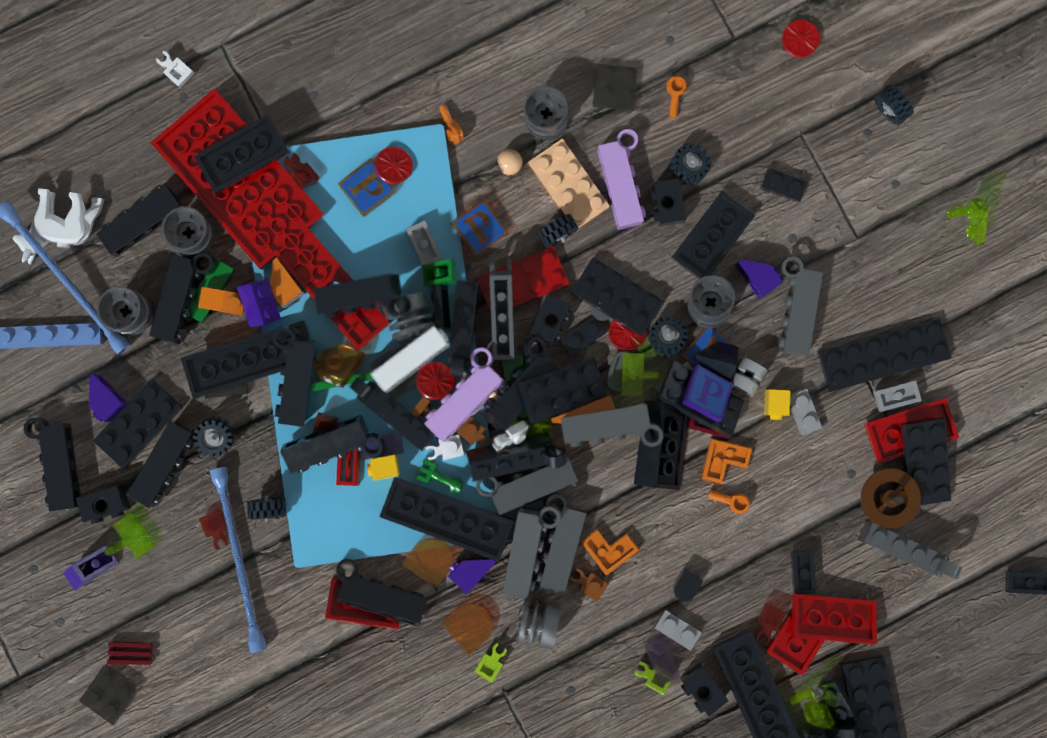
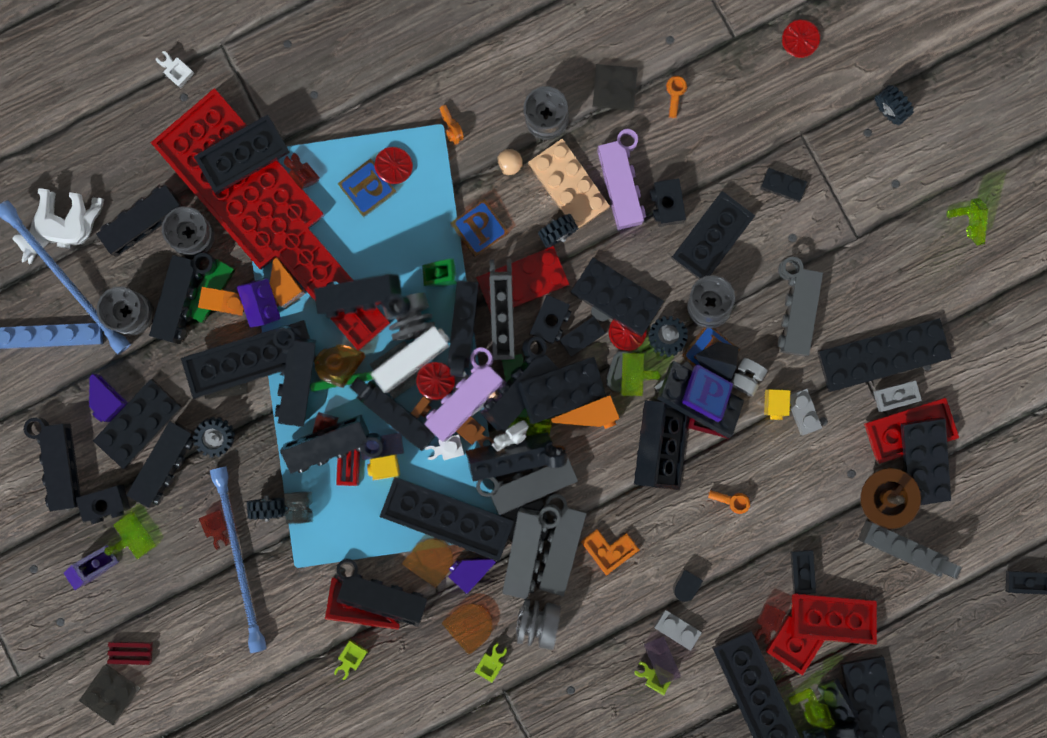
(298, 507): none -> clear smoke wheel
(351, 657): none -> lime plate
(424, 243): light grey plate -> none
(441, 312): black plate -> none
(456, 485): green hinge -> none
(591, 585): dark orange plate -> none
(608, 424): dark grey hinge -> none
(690, 164): black wheel -> none
(712, 700): black brick -> none
(719, 455): orange tile -> none
(759, 276): dark purple slope -> none

